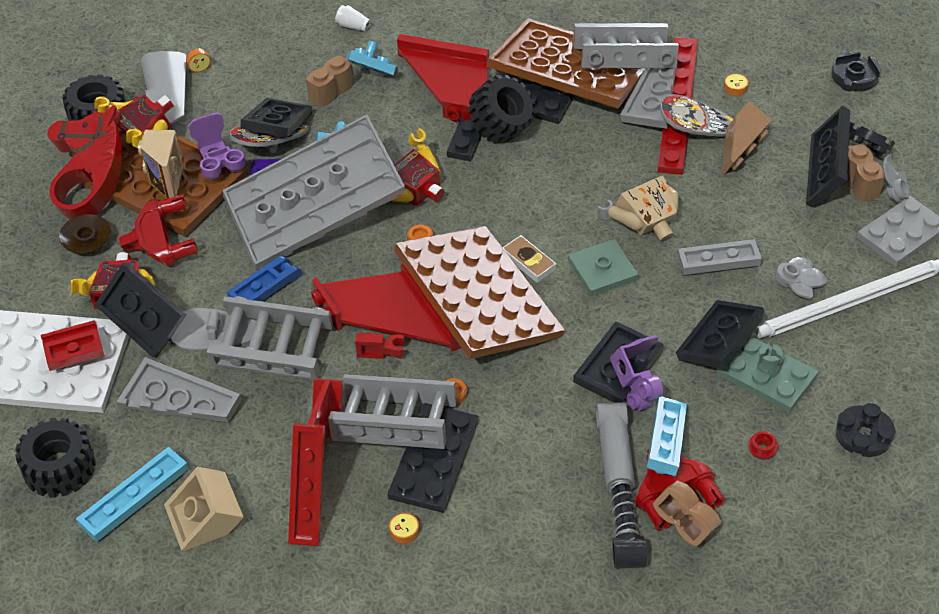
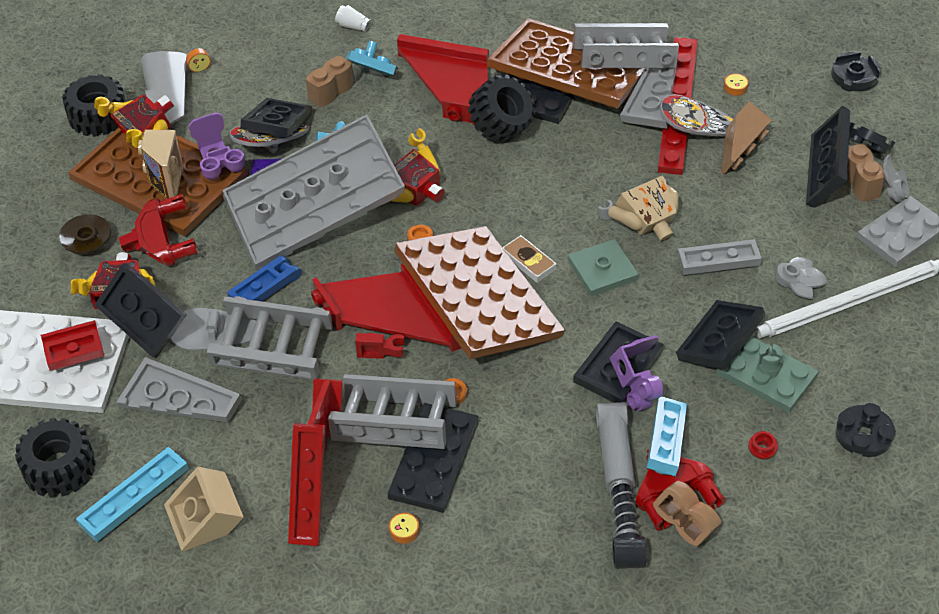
(96, 160): red animal -> none
(464, 141): black plate -> none

